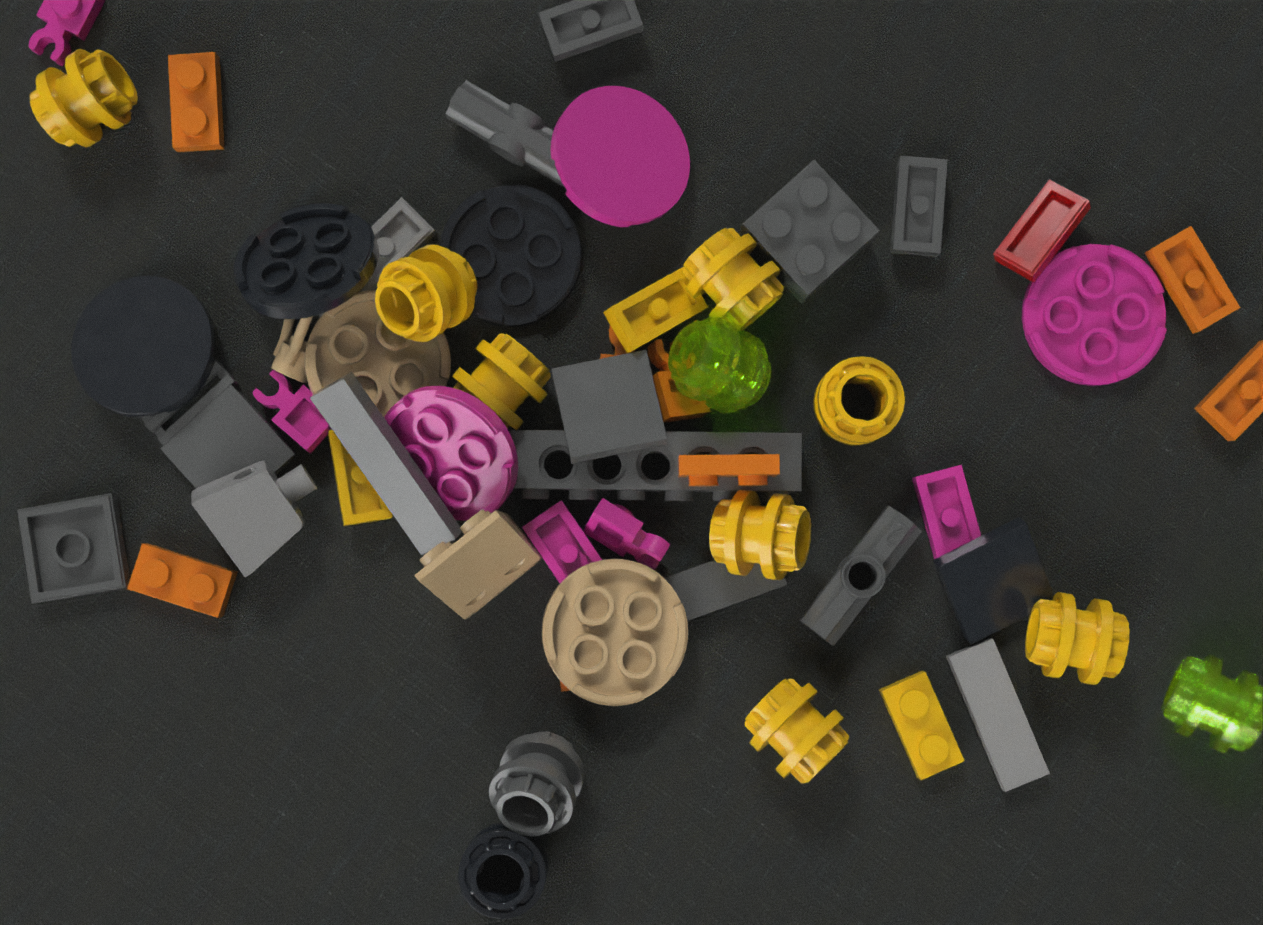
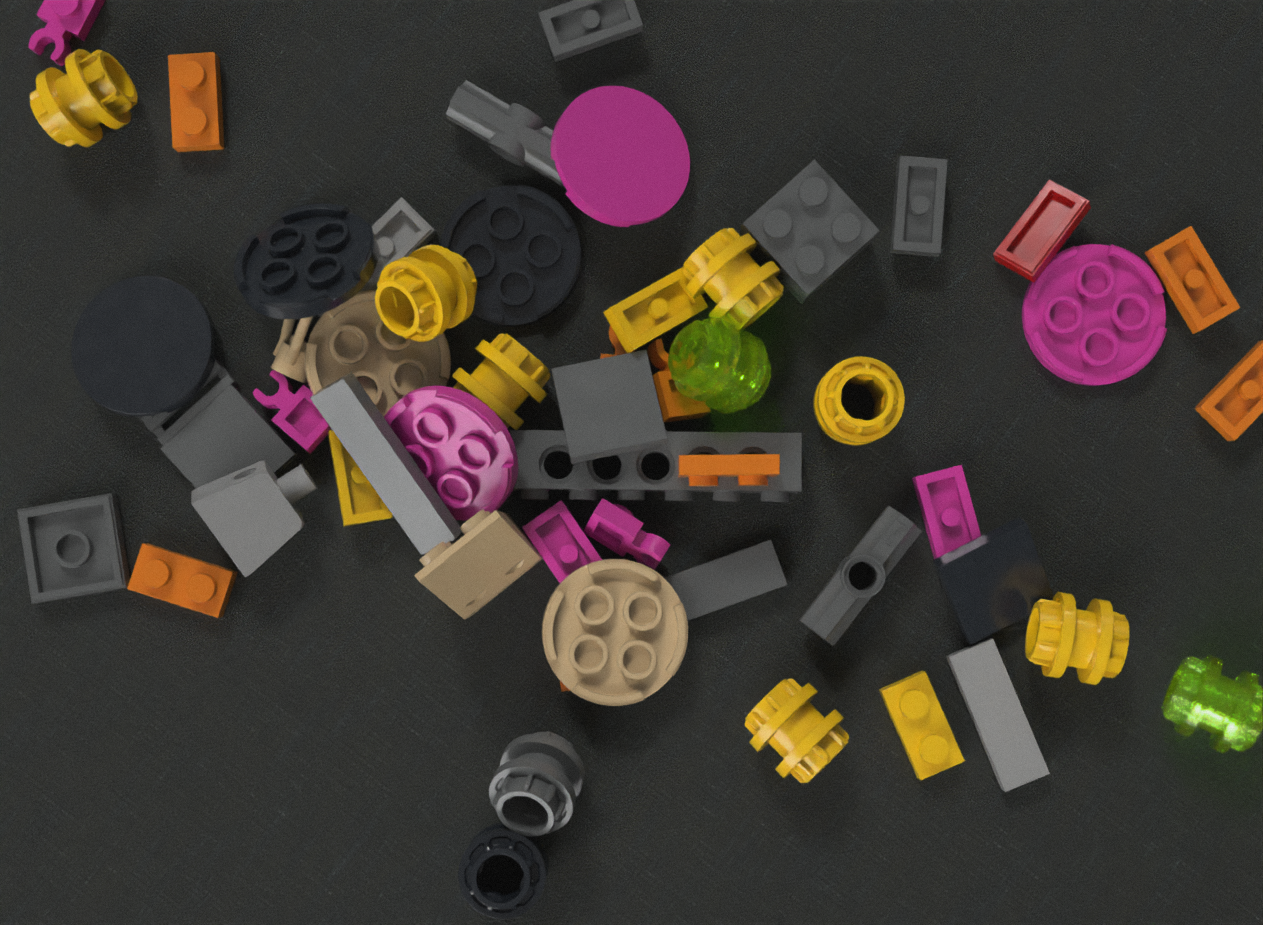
(765, 535): yellow piece -> none

